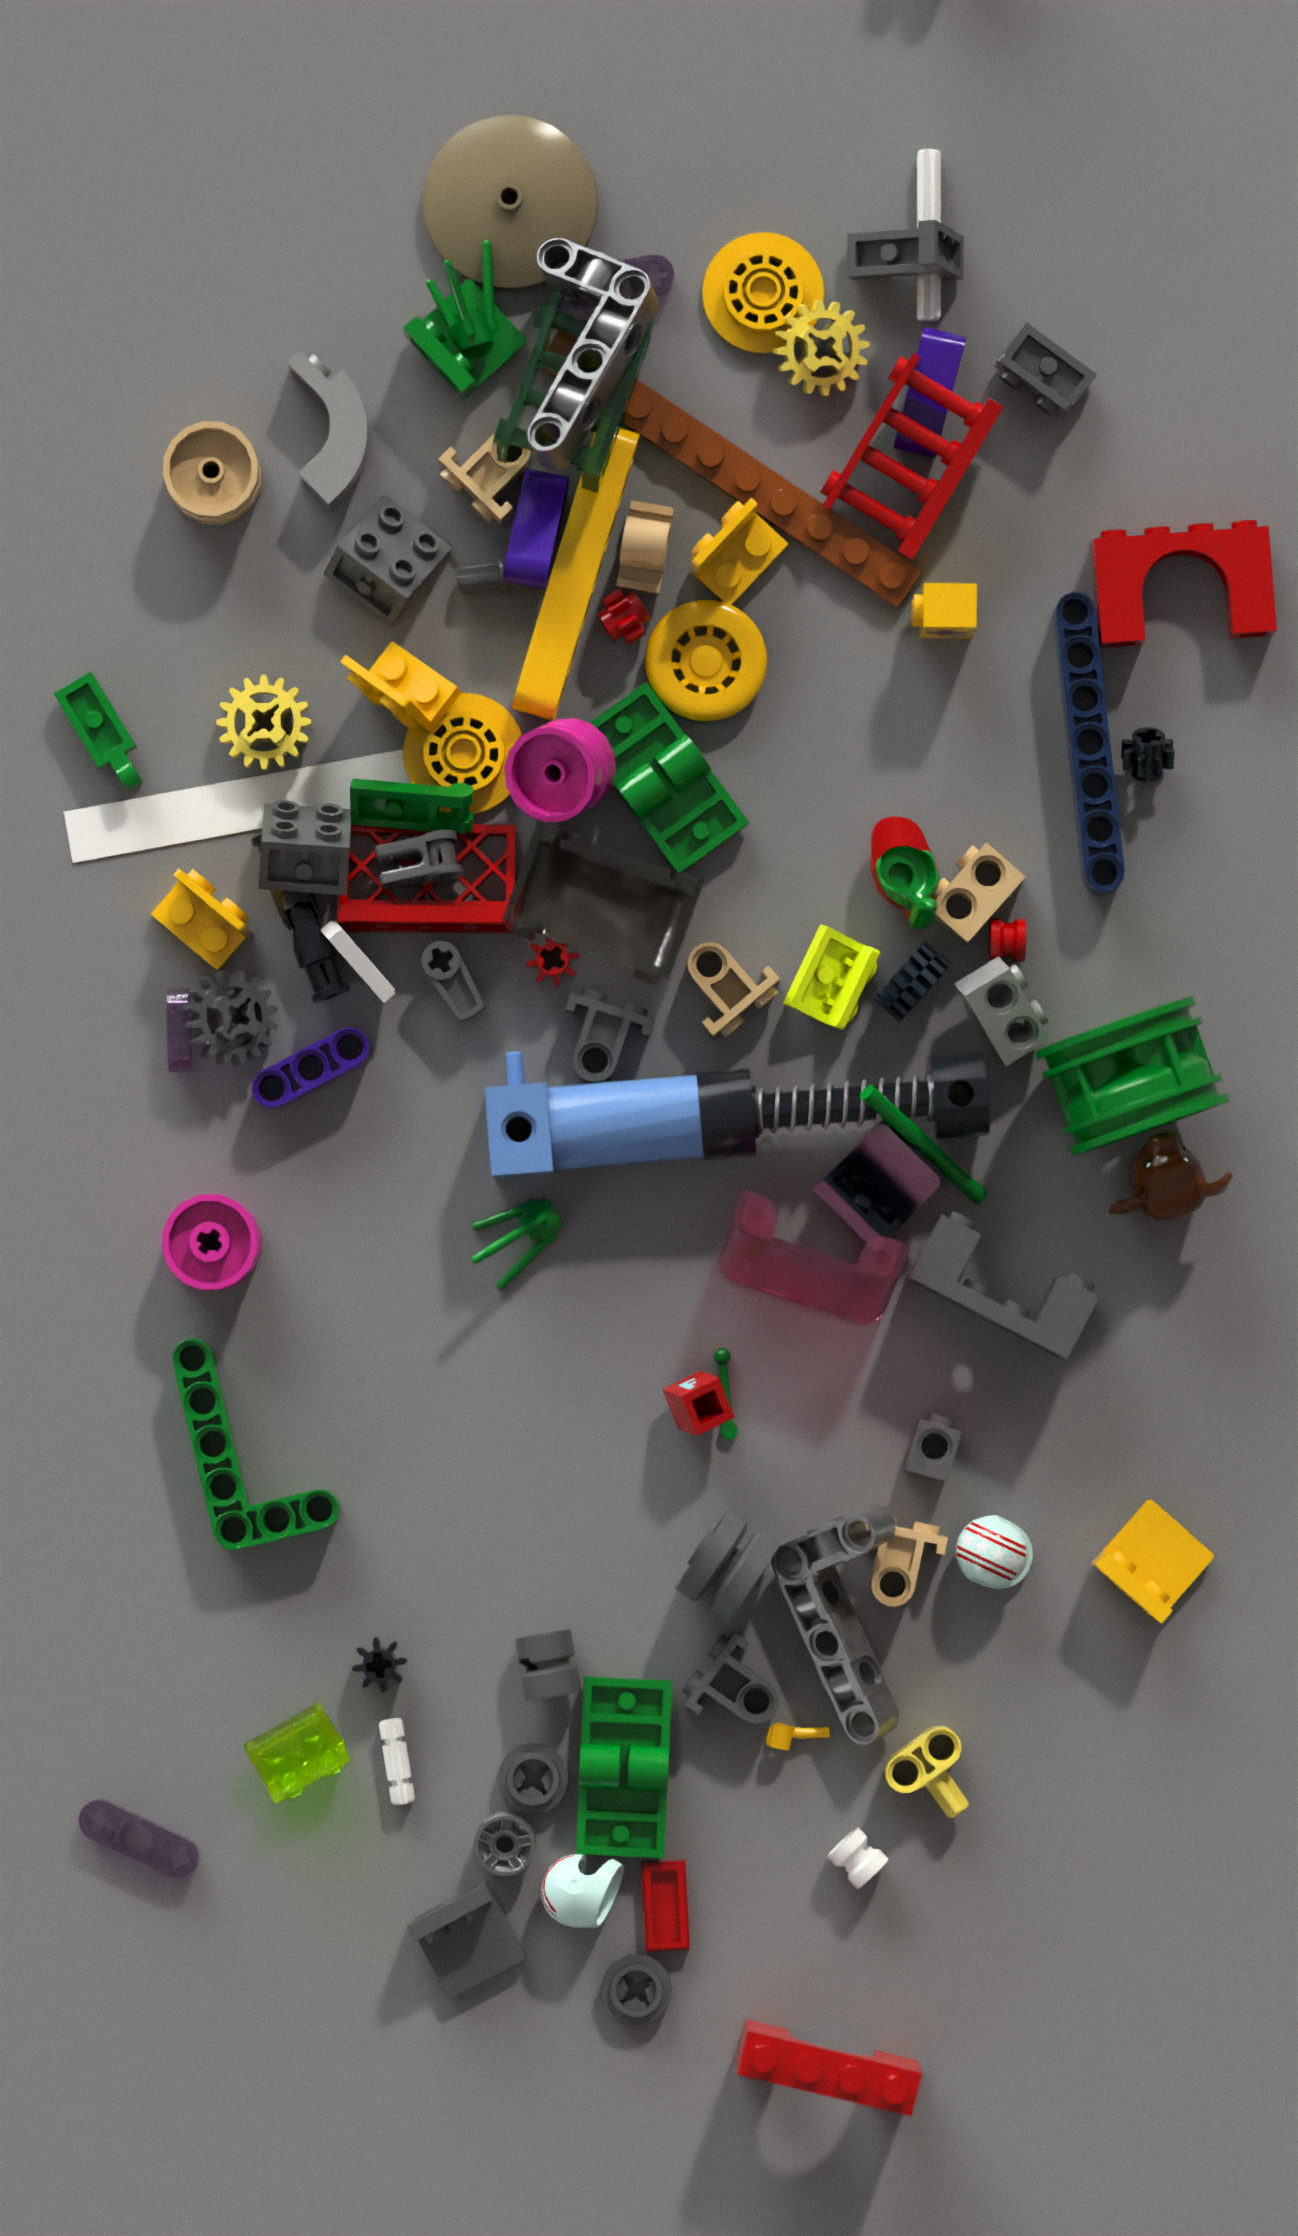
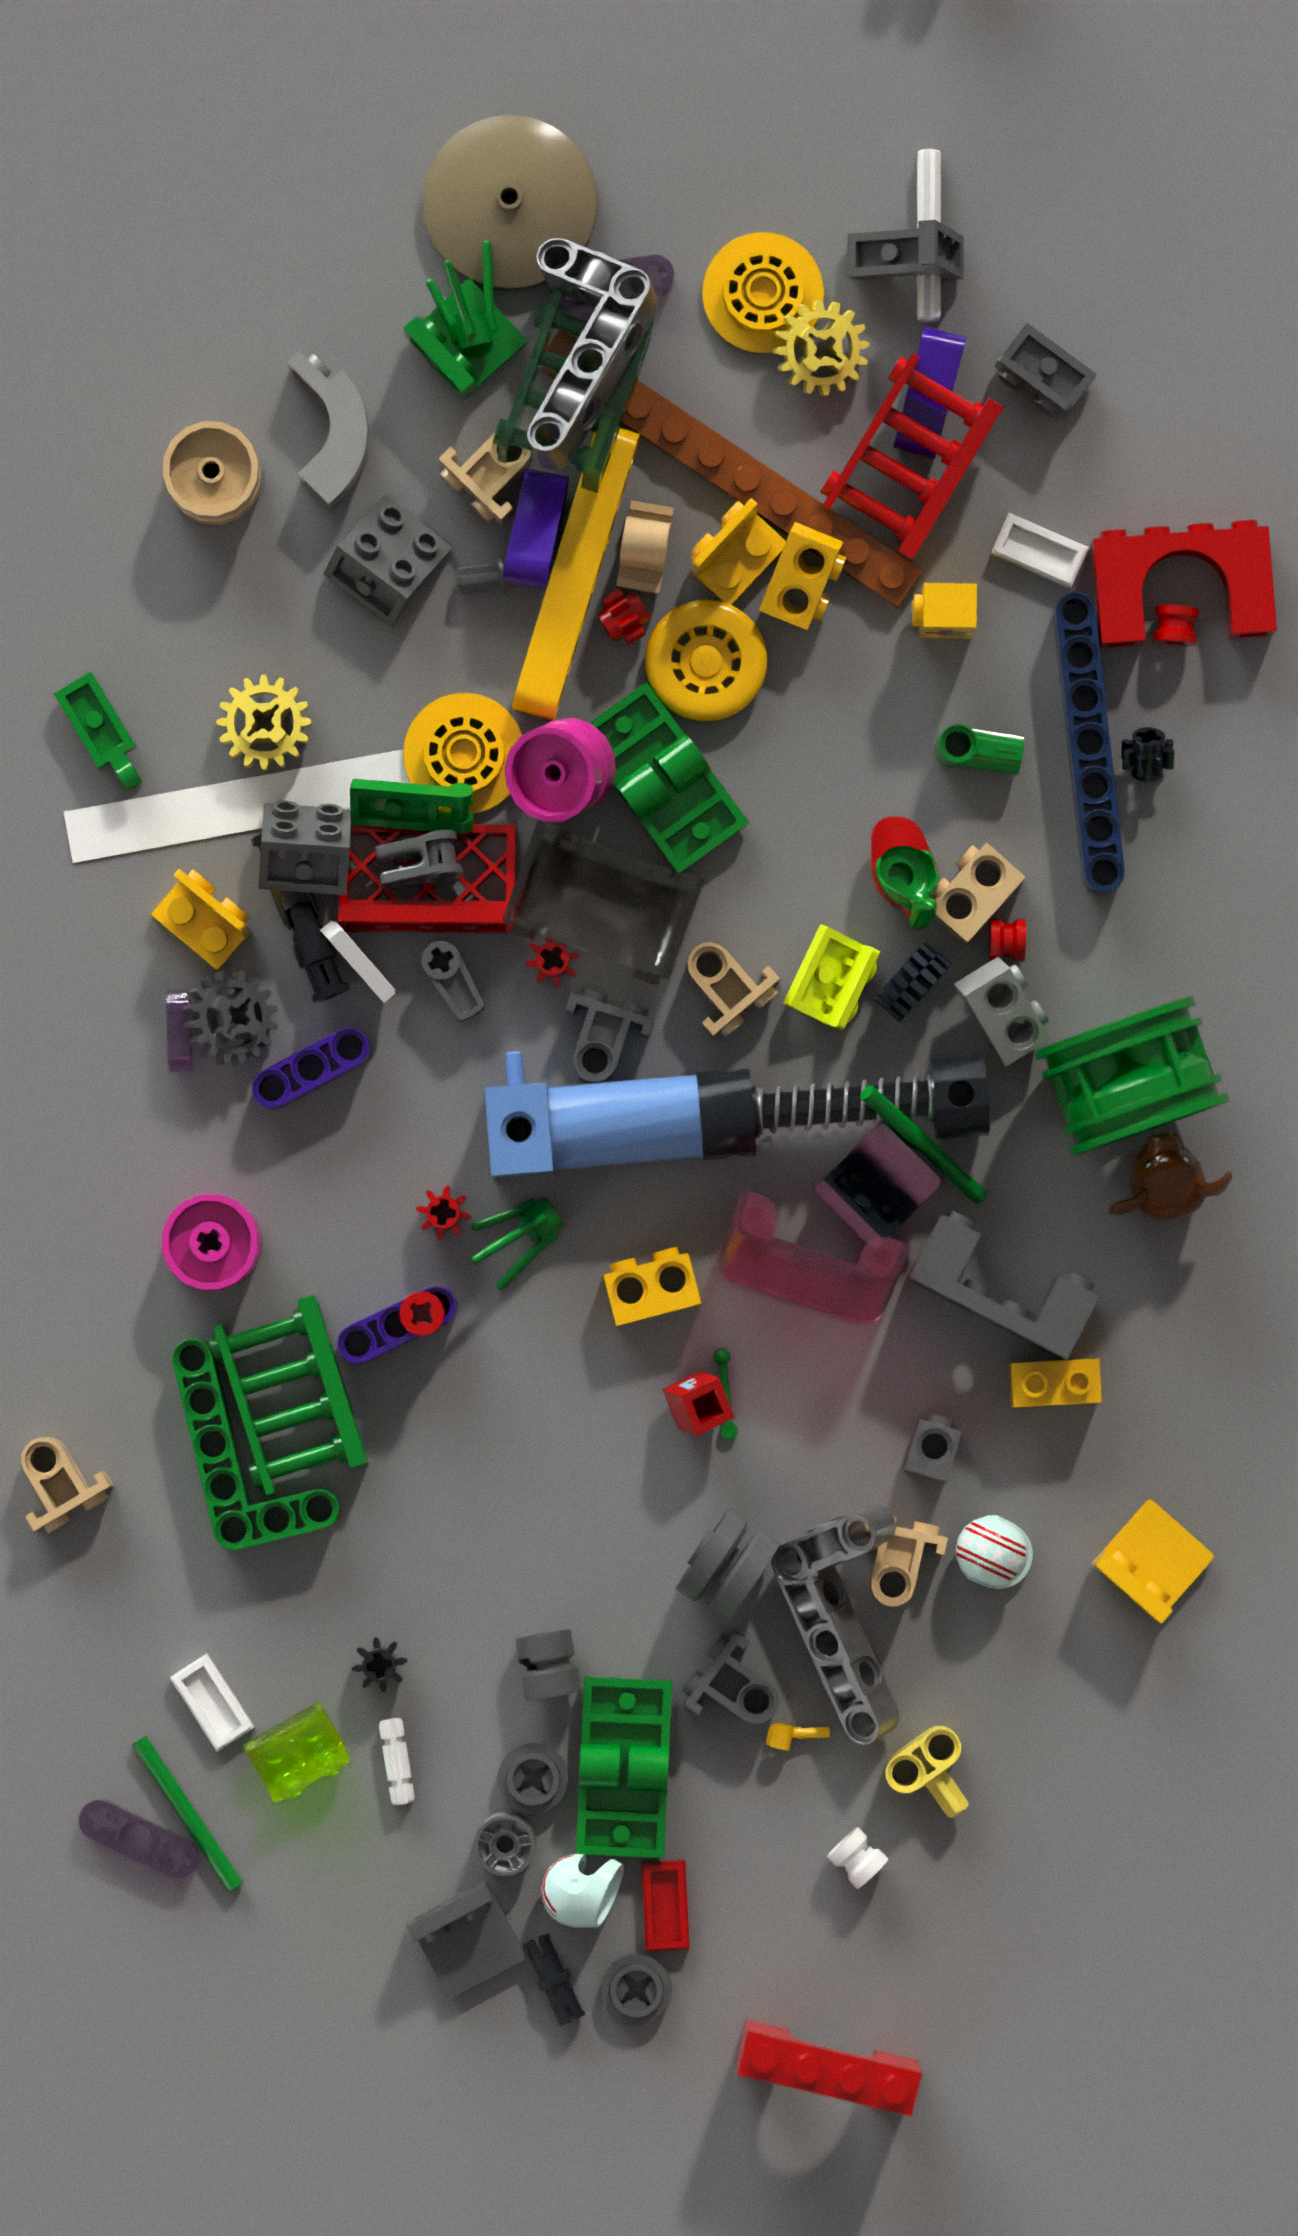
(61, 1487): none -> tan pin
(187, 1813): none -> green bar
(212, 1702): none -> white tile
(332, 1404): none -> green fence
(375, 1328): none -> dark purple beam
(404, 687): yellow bracket -> none
(427, 1312): none -> red wheel
(436, 1202): none -> red gear
(554, 1979): none -> black pin
(654, 1299): none -> yellow brick
(795, 573): none -> yellow brick
(984, 750): none -> green piece
(1039, 550): none -> white tile
(1054, 1382): none -> yellow brick
(1176, 625): none -> red wheel

